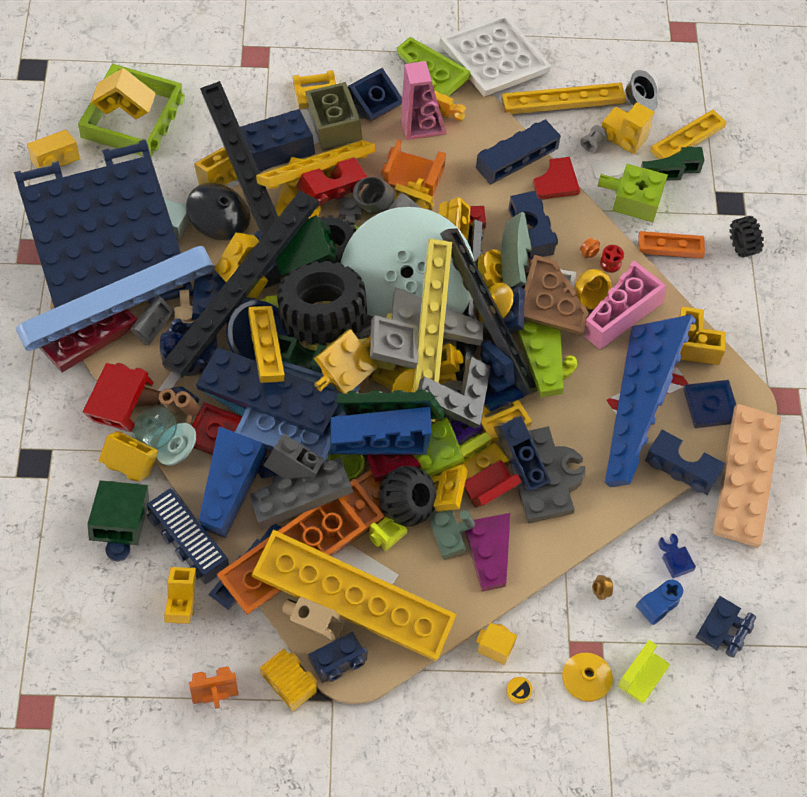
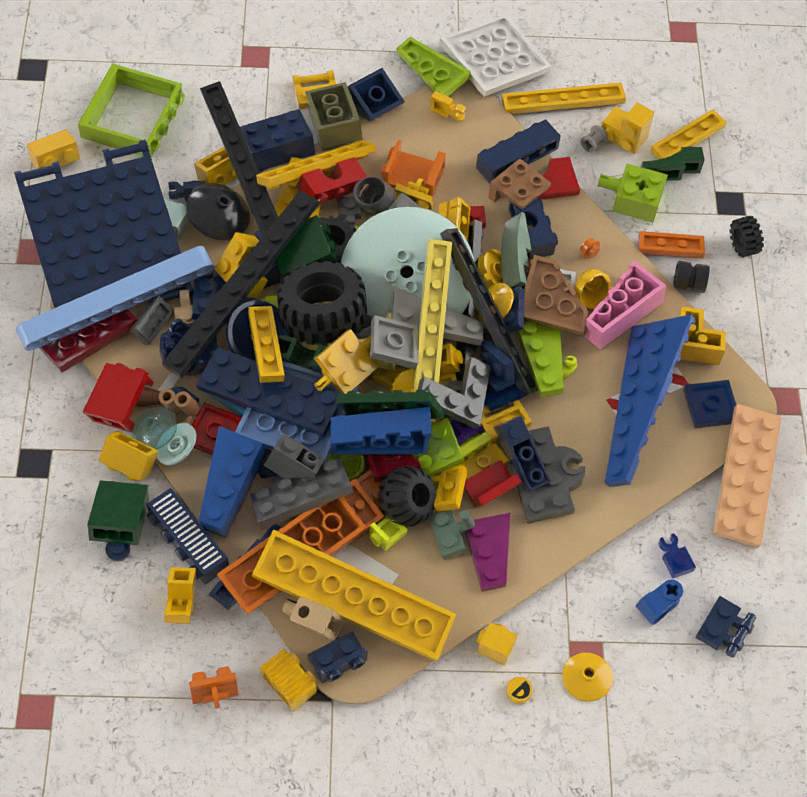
(125, 92): yellow brick -> none
(182, 191): none -> dark blue plate
(419, 104): bright pink wedge -> none
(519, 184): none -> medium nougat bracket
(602, 587): pearl gold plate -> none
(609, 253): red wheel -> none
(642, 90): piece -> none
(644, 673): neon yellow panel -> none
(690, 276): none -> black wheel
(699, 474): dark blue arch -> none

